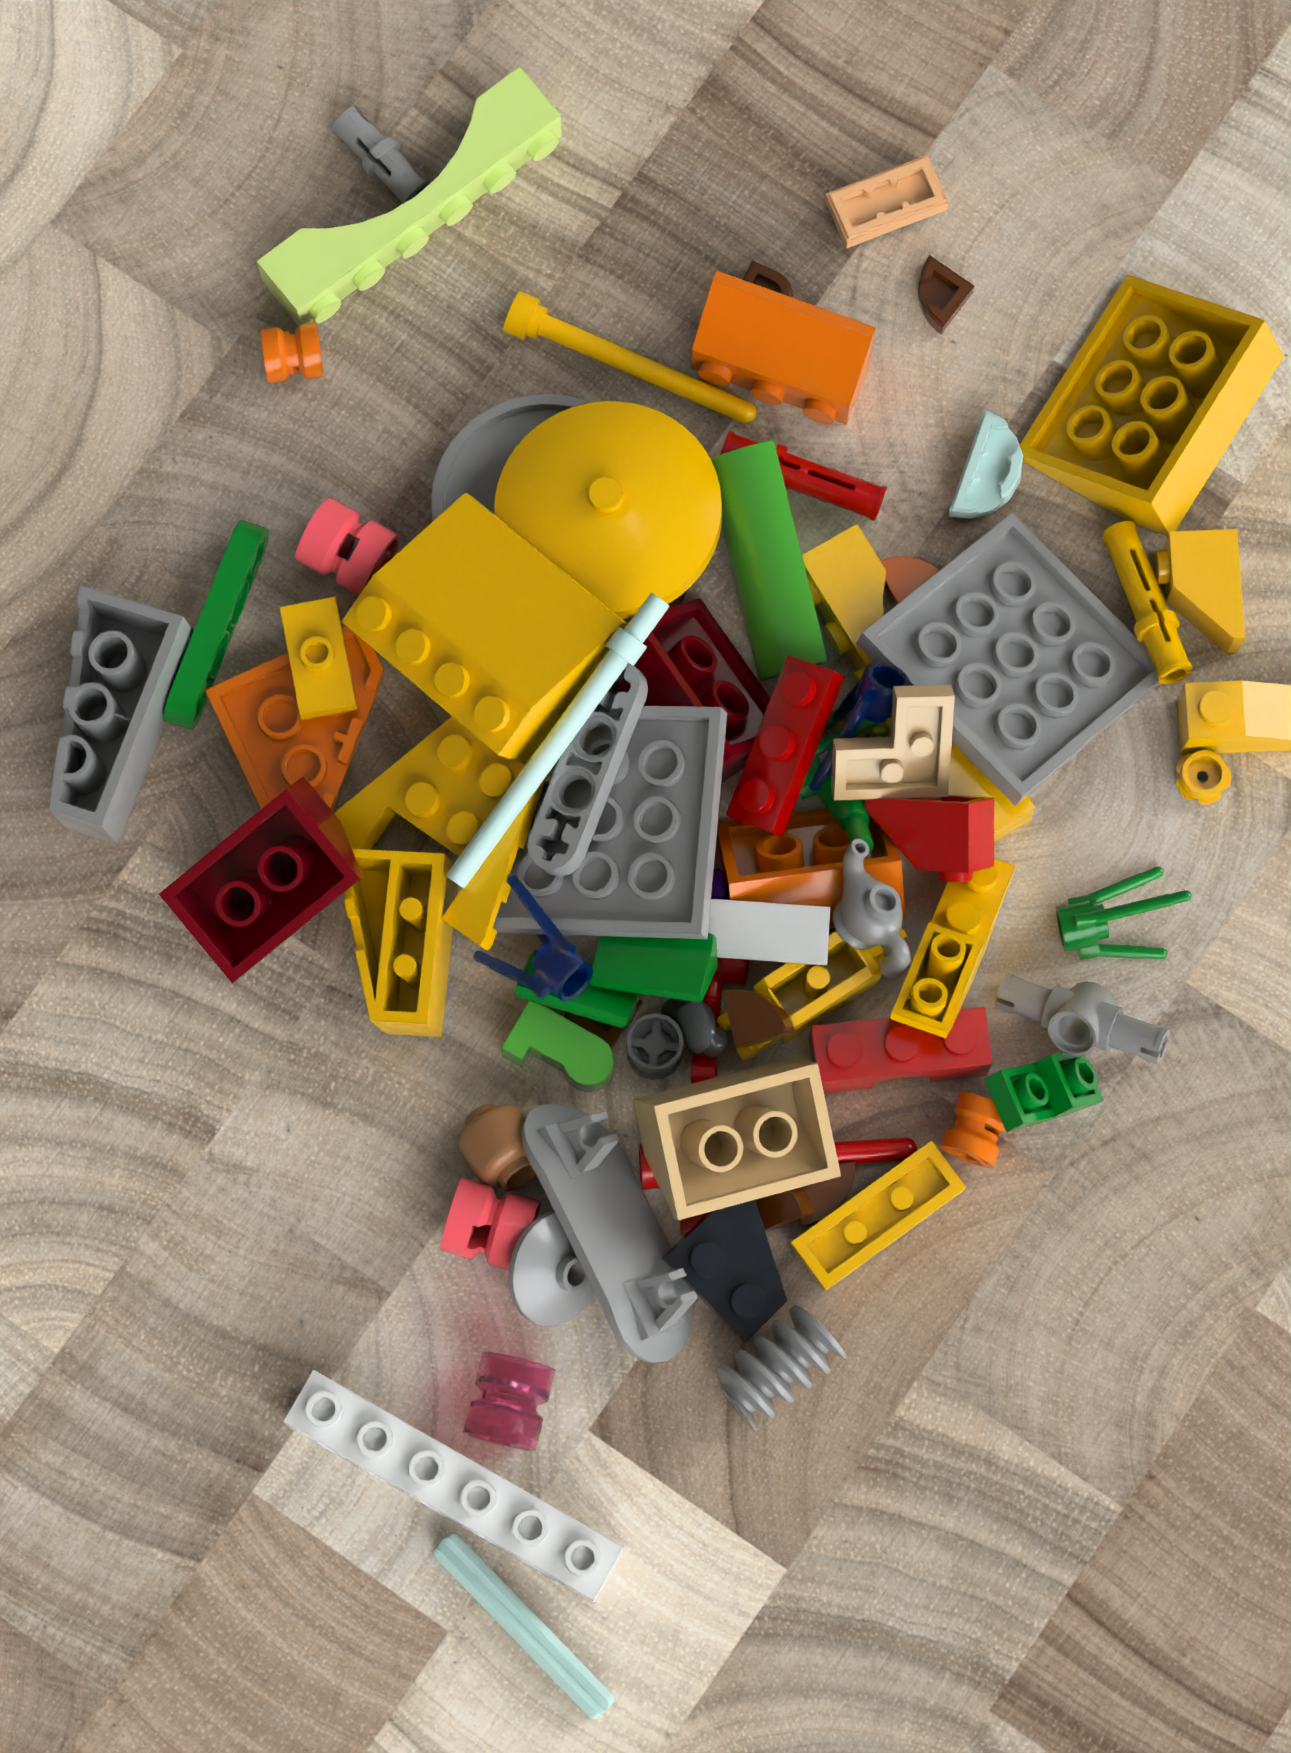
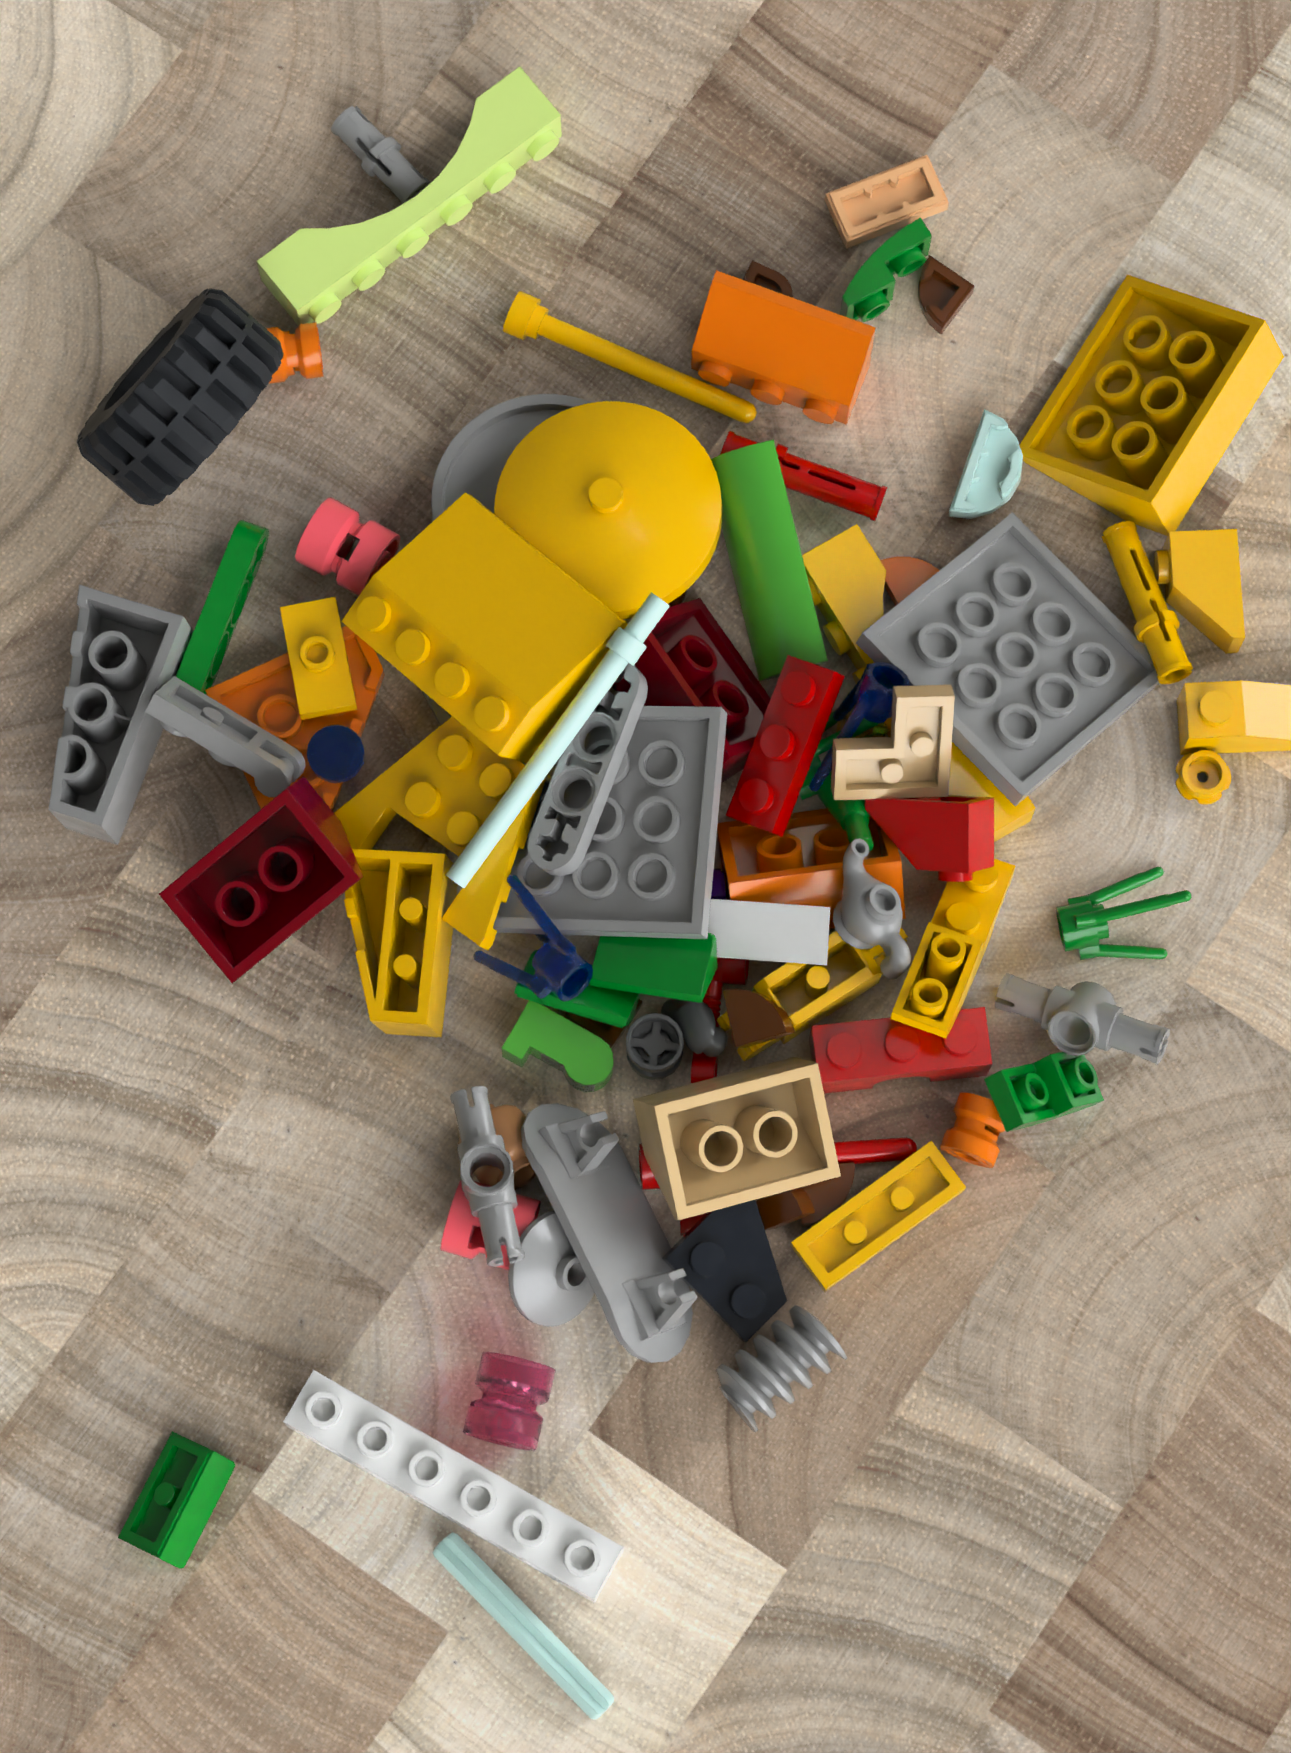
(177, 1500): none -> green slope
(180, 397): none -> black tyre
(227, 736): none -> light grey plate
(335, 753): none -> clear blue piece
(490, 1204): none -> light grey pin
(874, 282): none -> green slope

